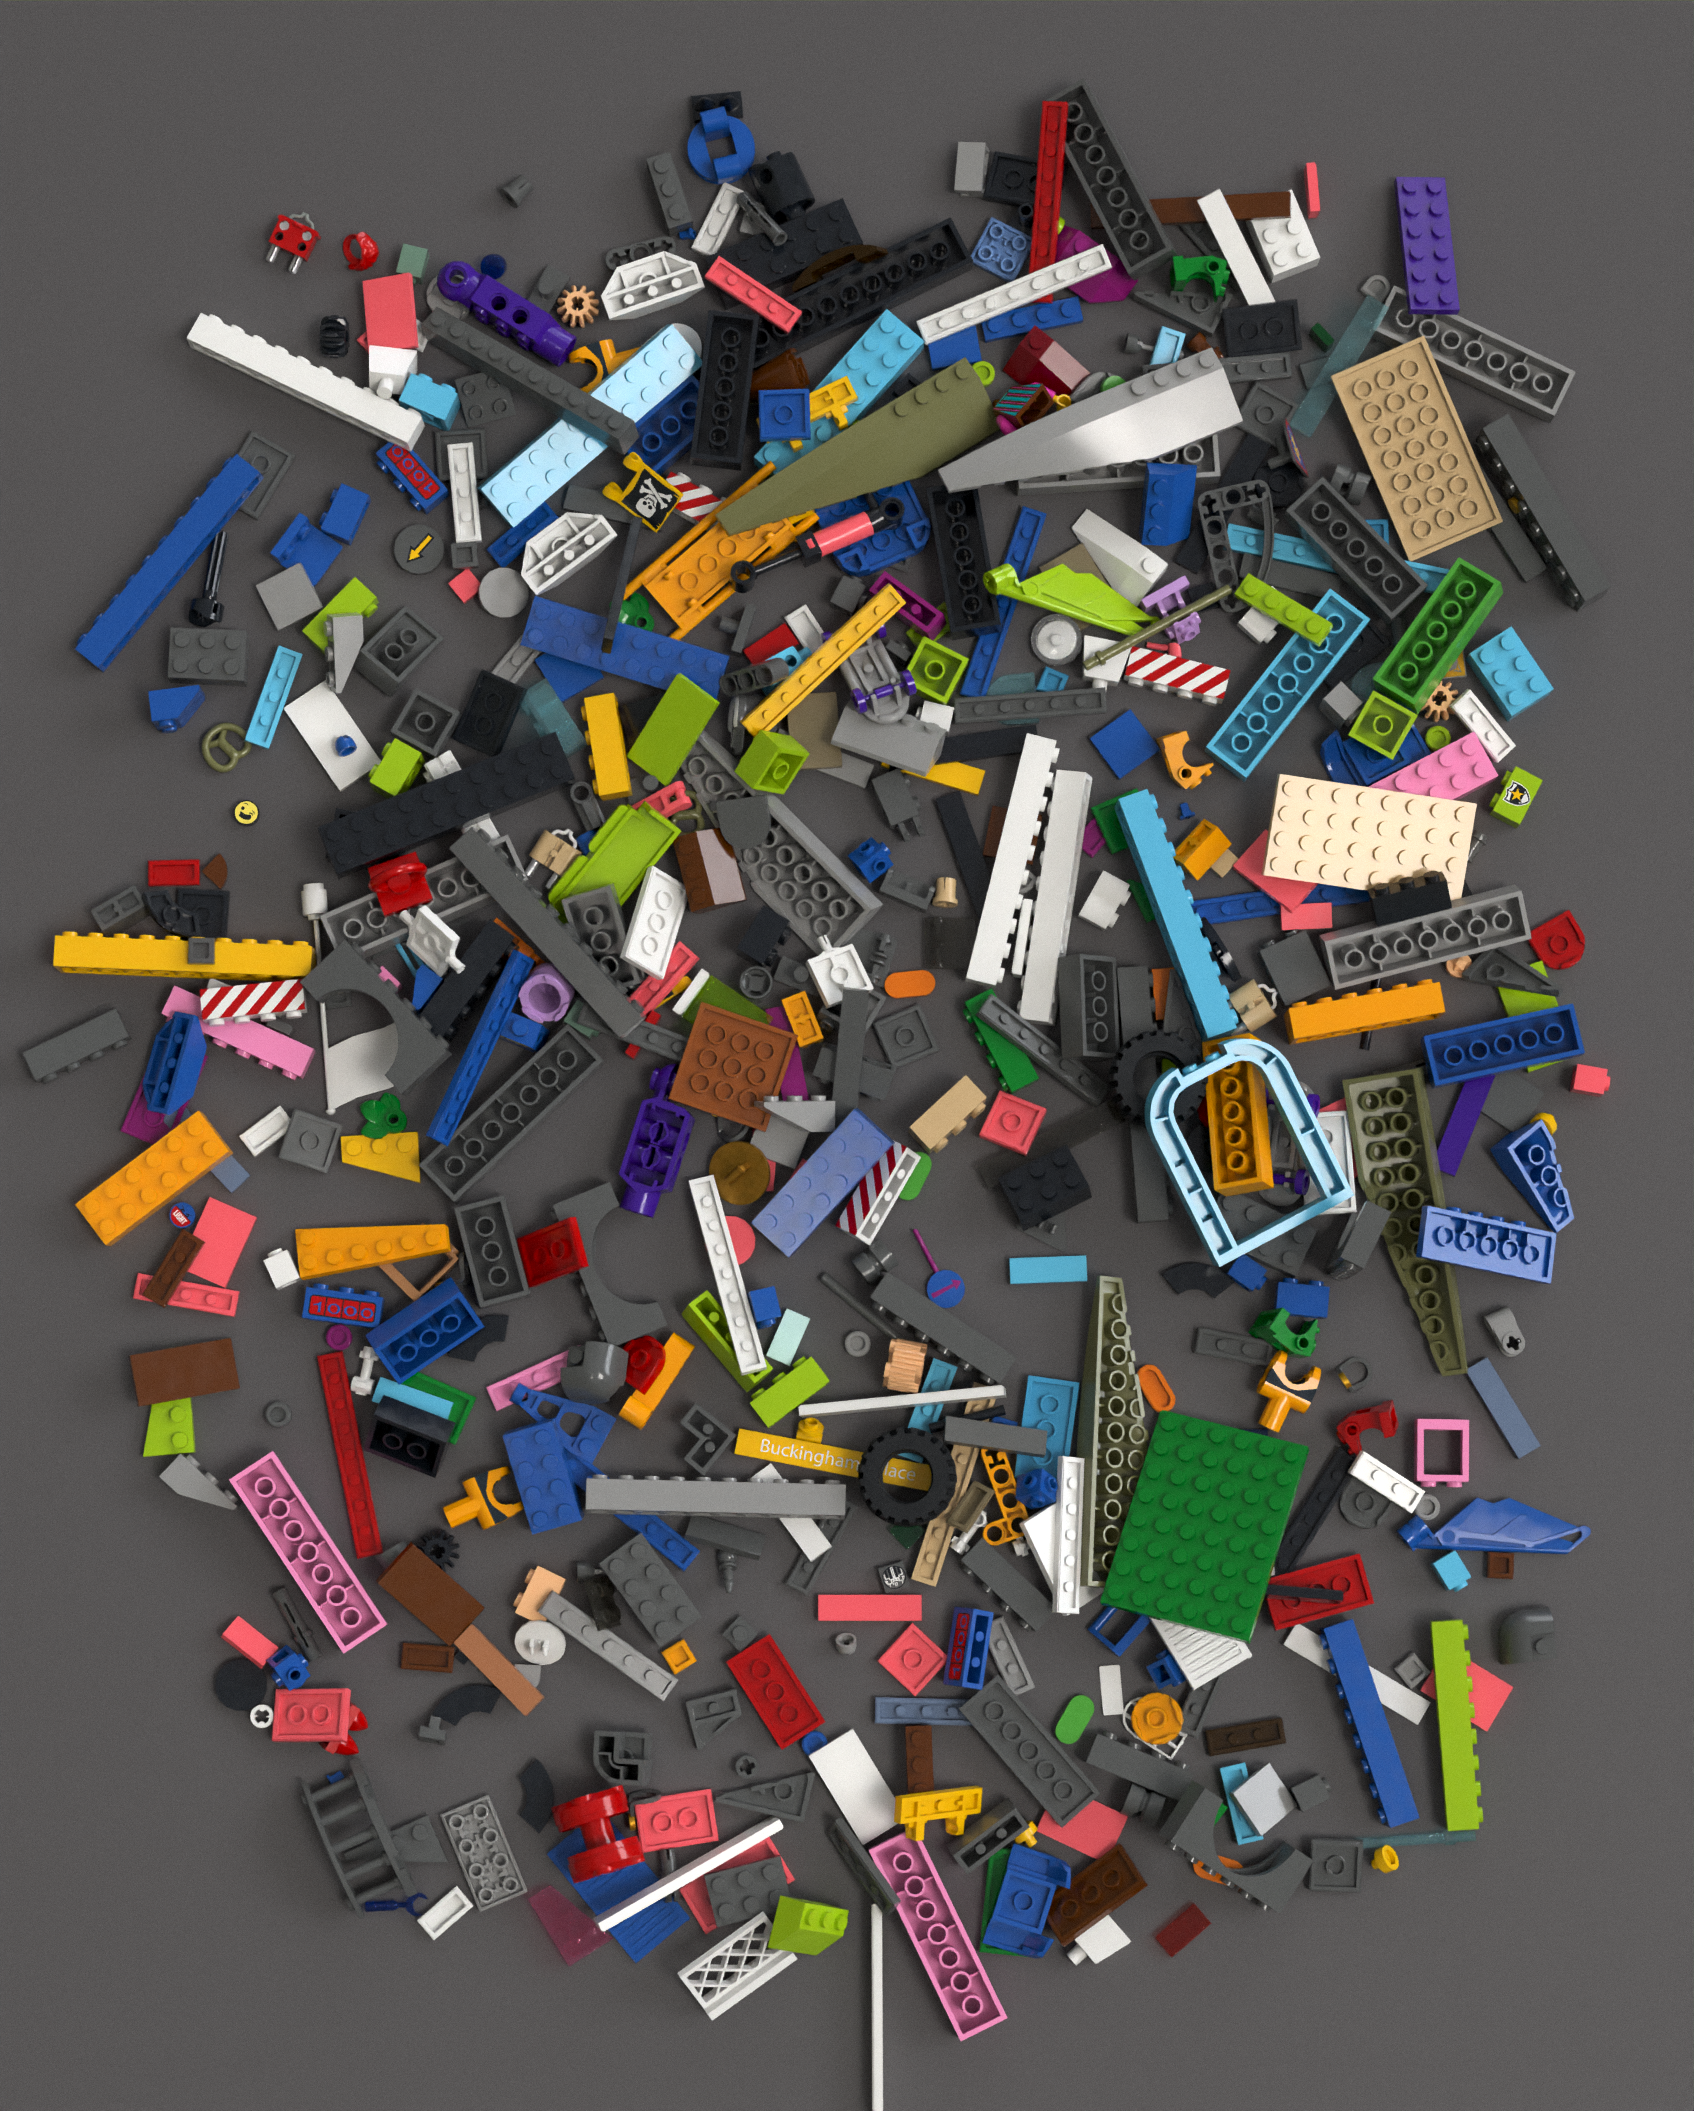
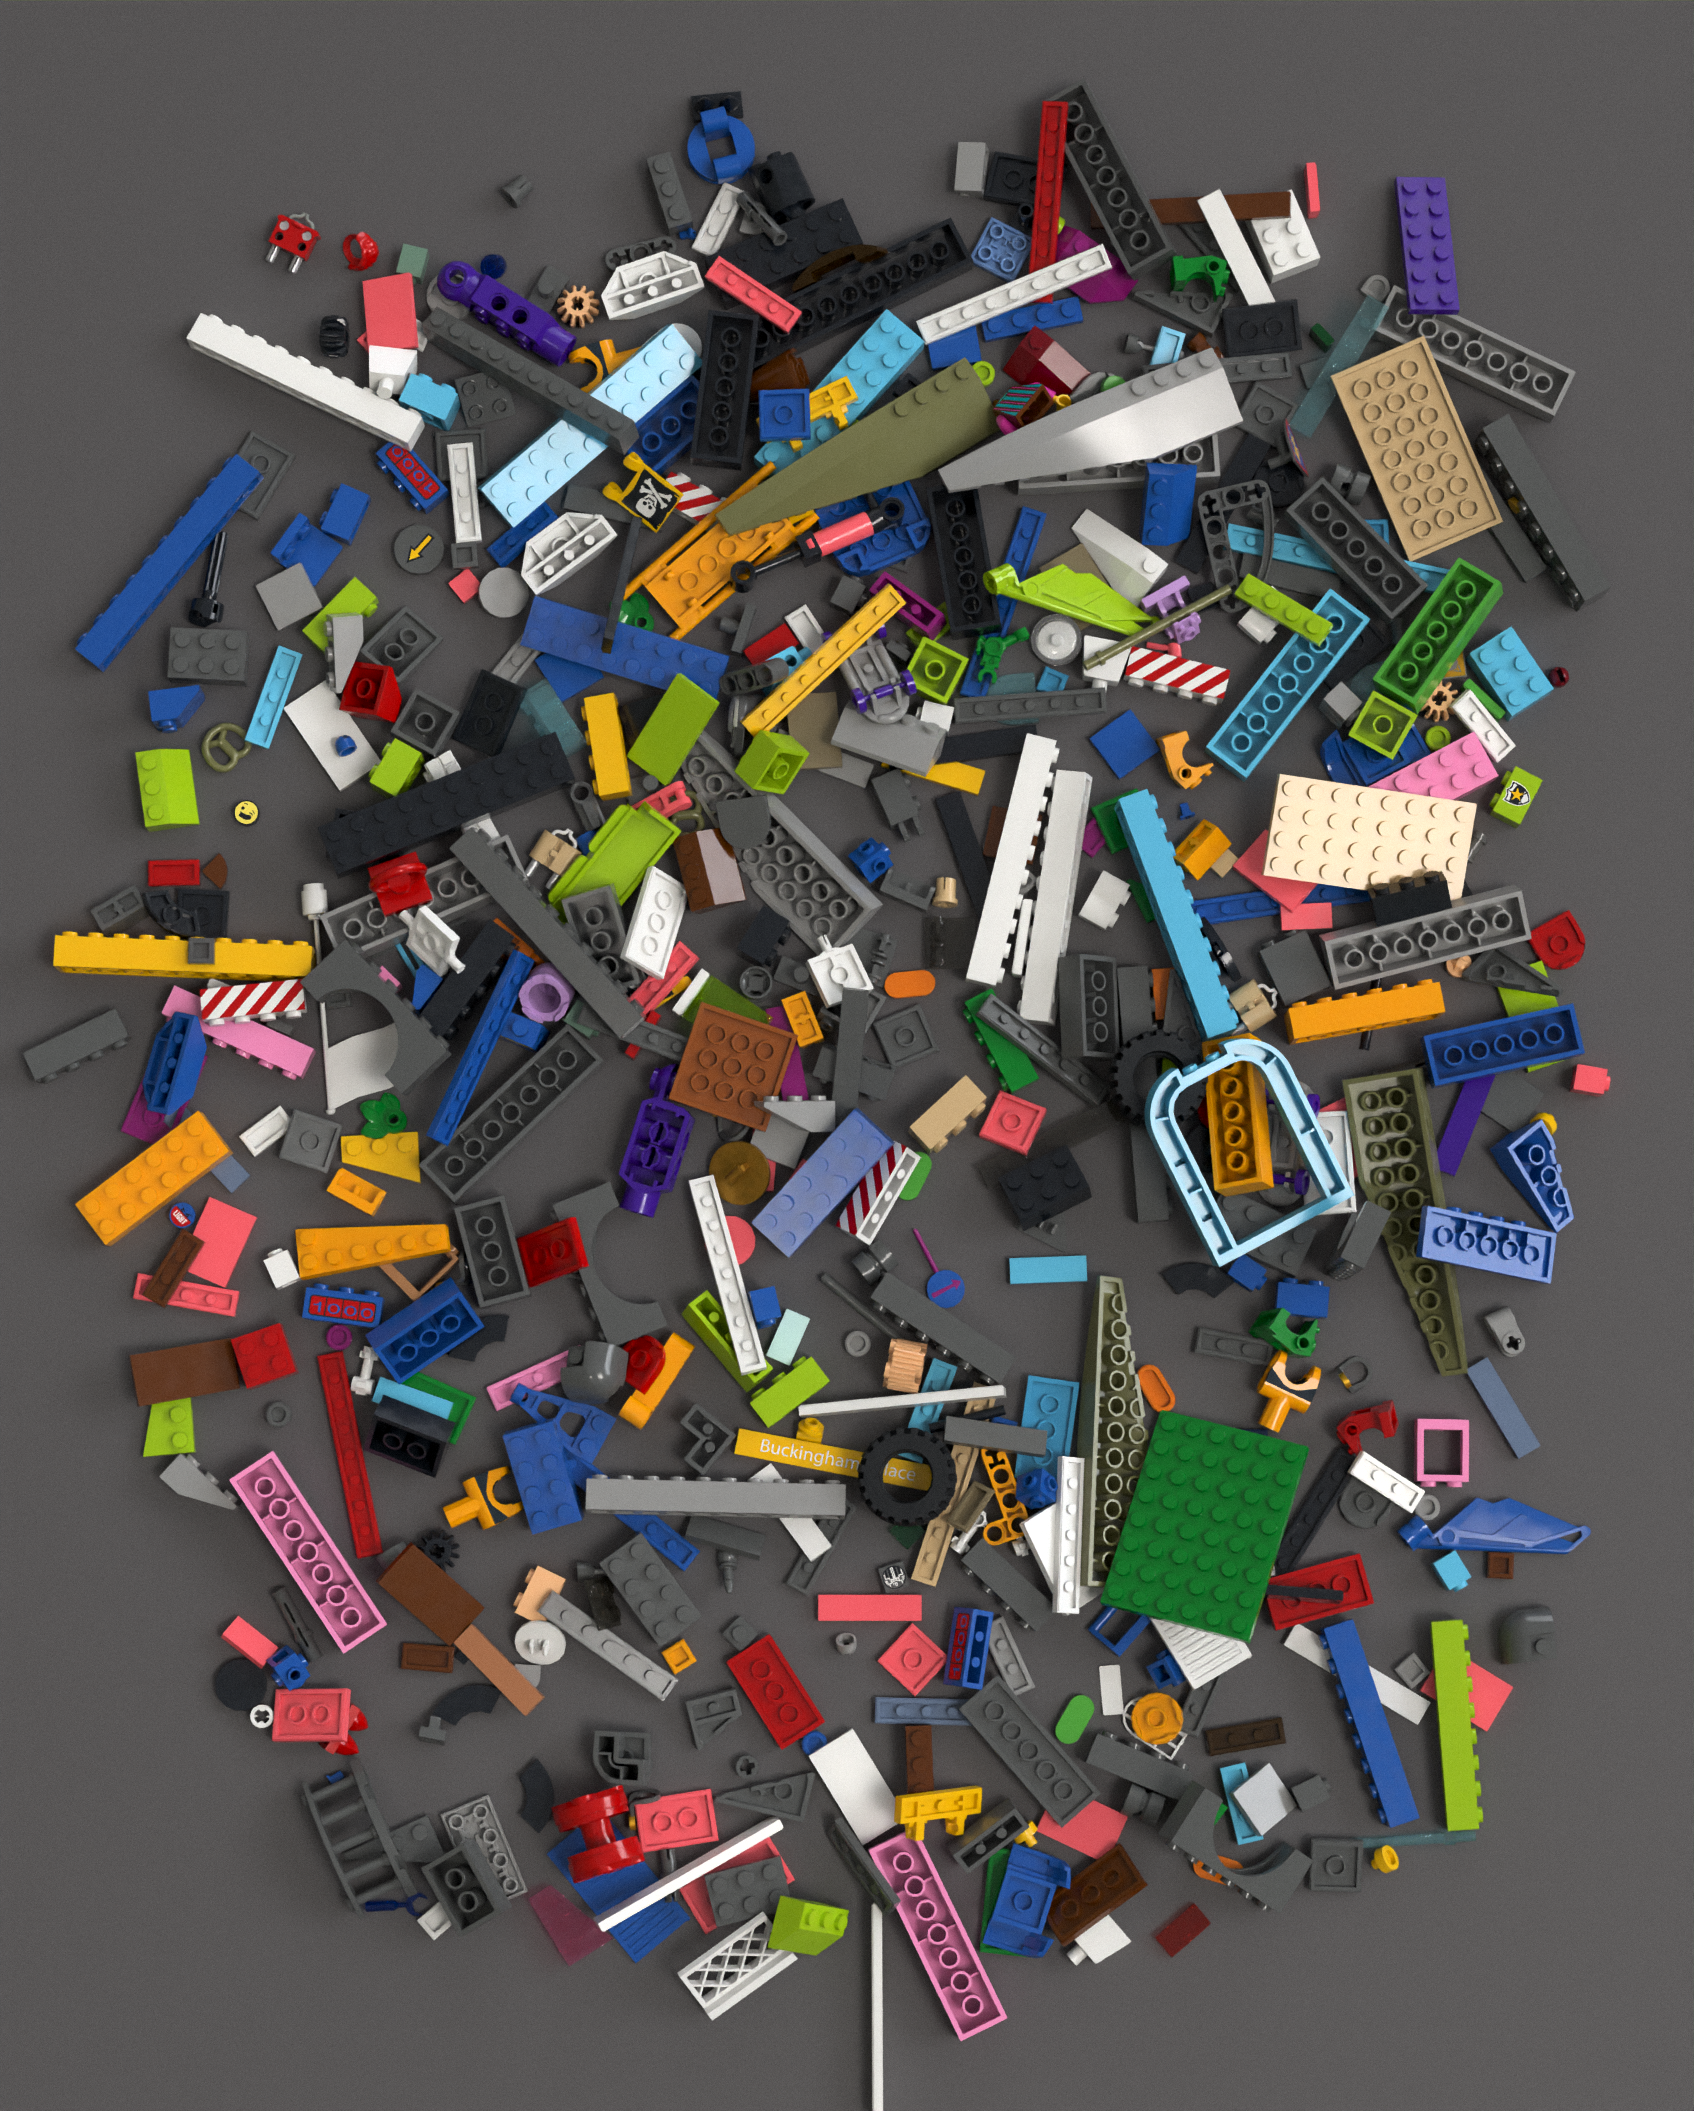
(167, 789): none -> lime slope
(264, 1356): none -> red brick
(356, 1192): none -> light orange hinge
(371, 693): none -> red slope
(466, 1887): none -> dark grey brick
(994, 648): none -> green piece
(1493, 708): none -> bright green tile
(1554, 679): none -> dark red hinge

